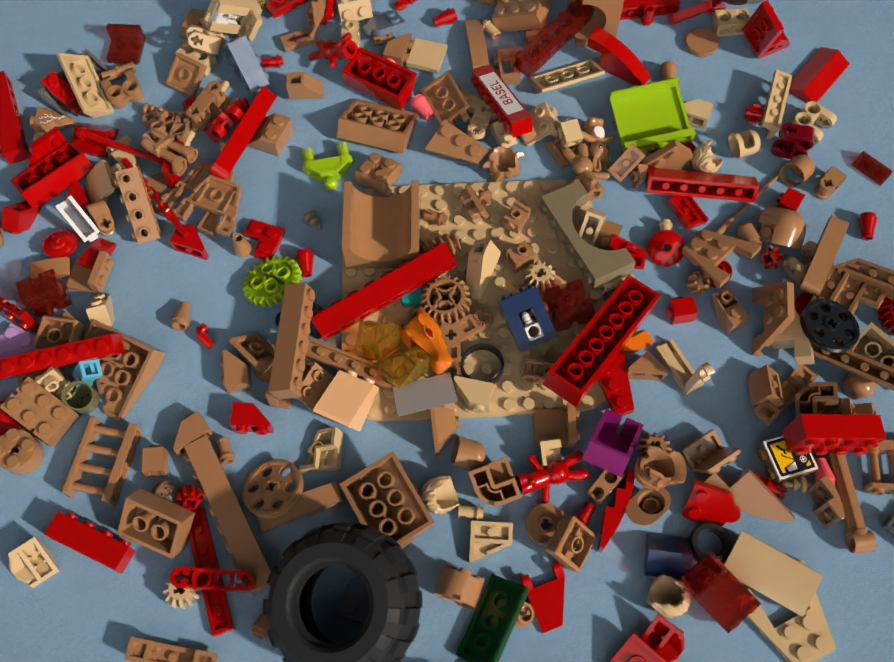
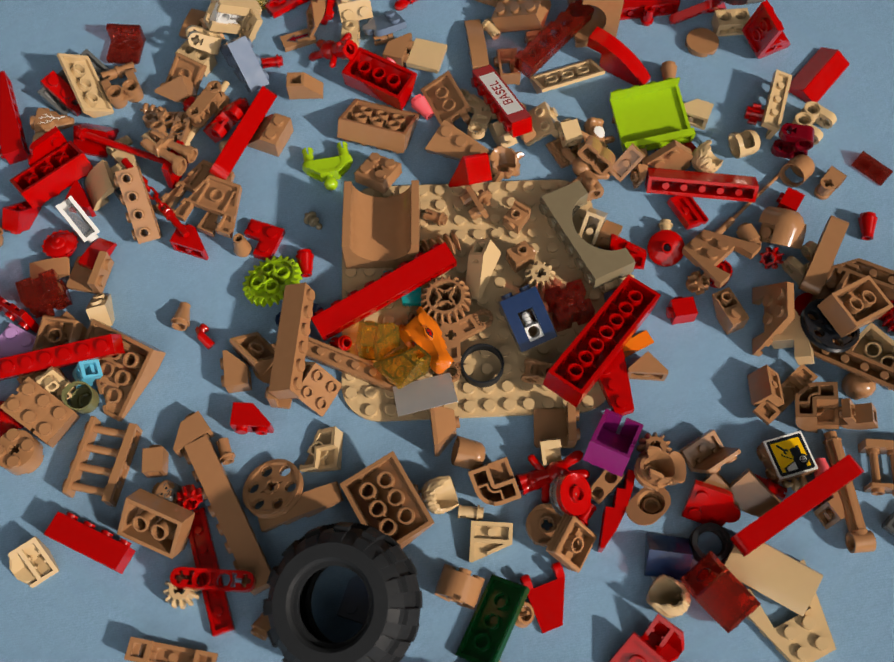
(101, 215): medium nougat piece -> none
(158, 182): medium nougat sticker -> none
(177, 89): none -> medium nougat slope
(342, 342): none -> red pin
(347, 399): light nougat slope -> none
(446, 17): red cone -> none
(471, 170): none -> red slope
(475, 393): tan slope -> none
(570, 494): none -> red piece
(594, 153): none -> medium nougat brick
(681, 370): tan hinge -> none
(796, 505): none -> red beam
(833, 434): red brick -> none
(855, 306): none -> medium nougat brick

